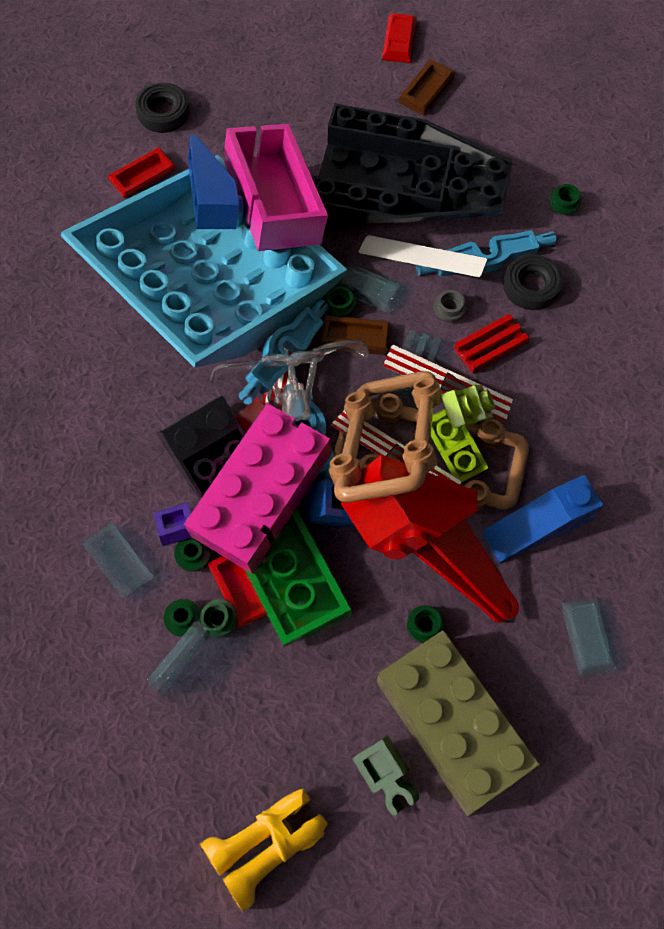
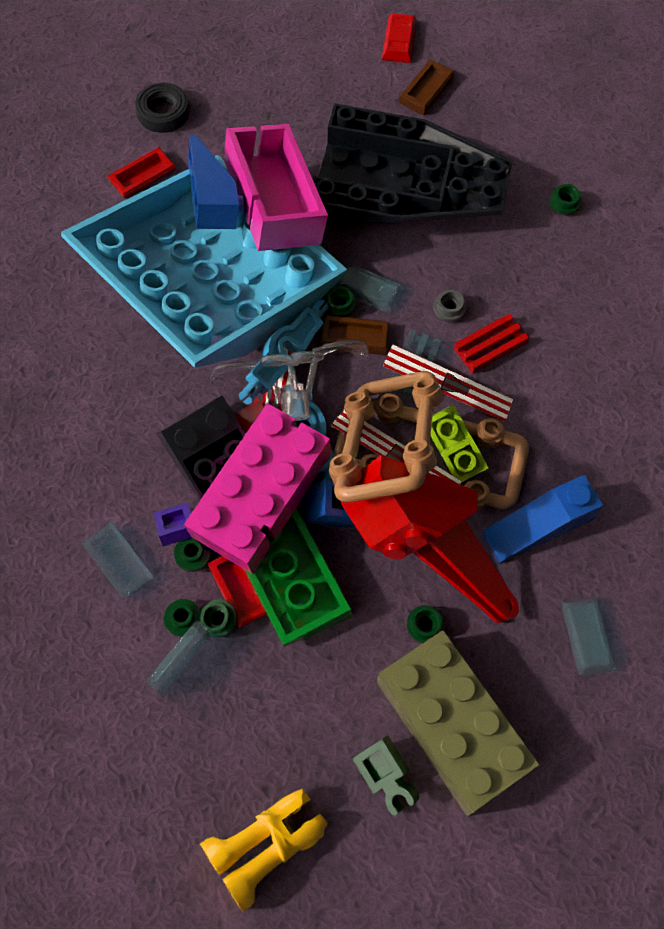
(423, 256): white sticker -> none
(468, 405): lime slope -> none
(502, 249): dark azure piece -> none
(532, 299): black tyre -> none

